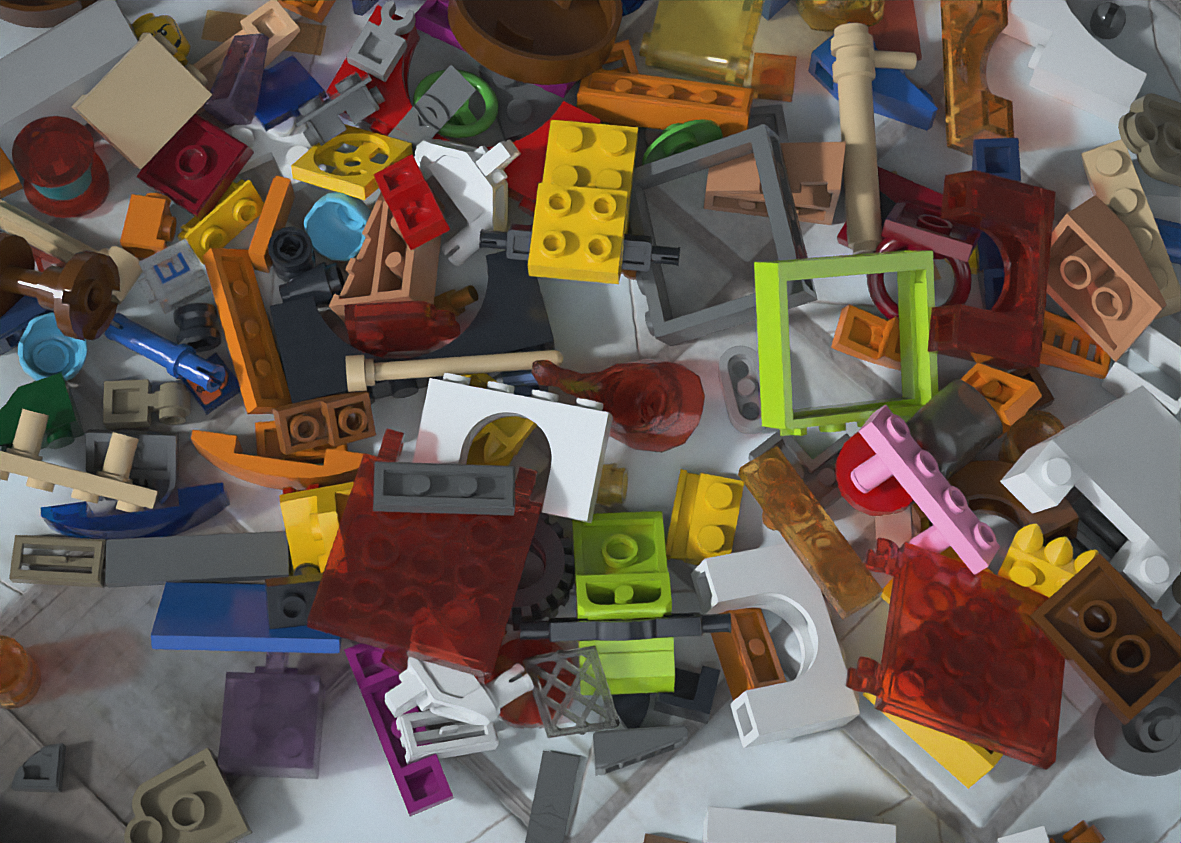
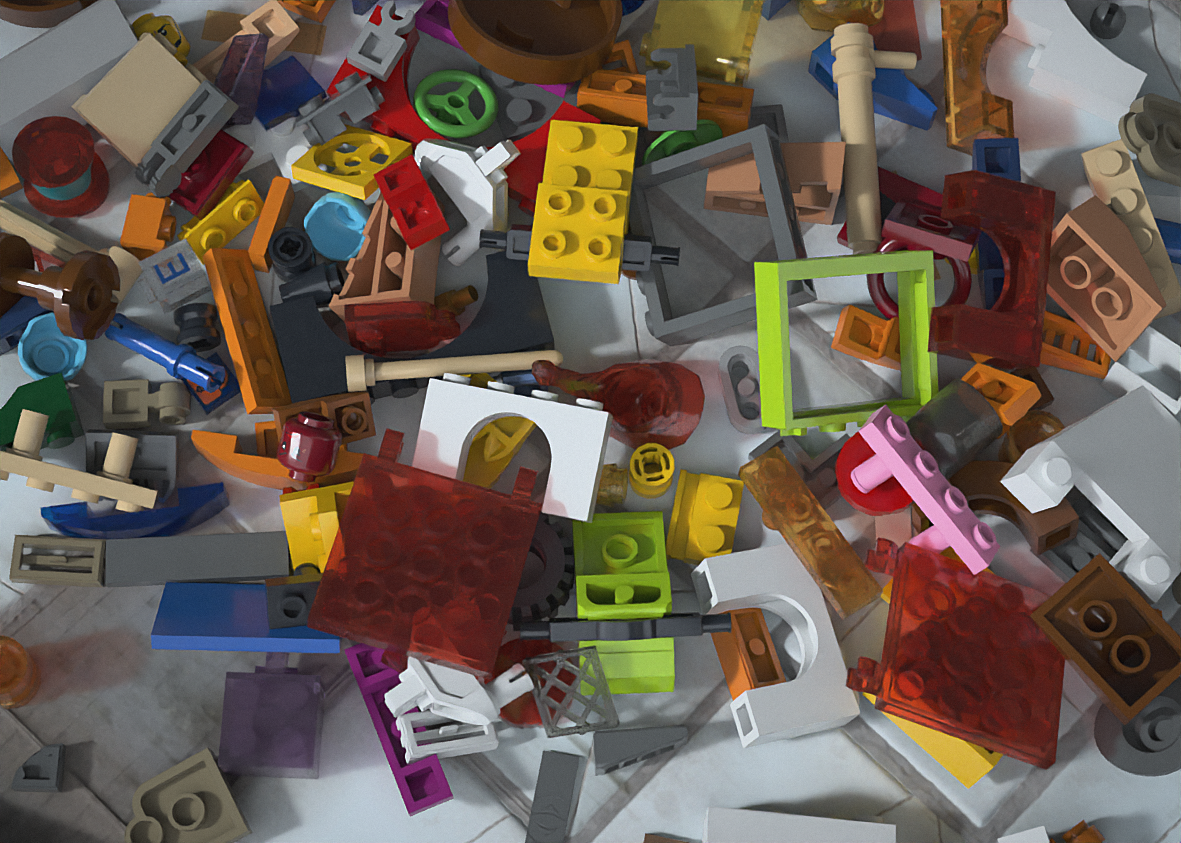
(184, 139): none -> dark grey hinge
(309, 446): none -> dark red head
(434, 108): dark grey piece -> none
(444, 488): dark grey tile -> none
(631, 708): black tile -> none
(648, 480): none -> yellow wheel
(672, 92): none -> dark grey hinge
(691, 695): black panel -> none
(773, 76): clear orange plate -> none
(1039, 566): yellow plate -> none

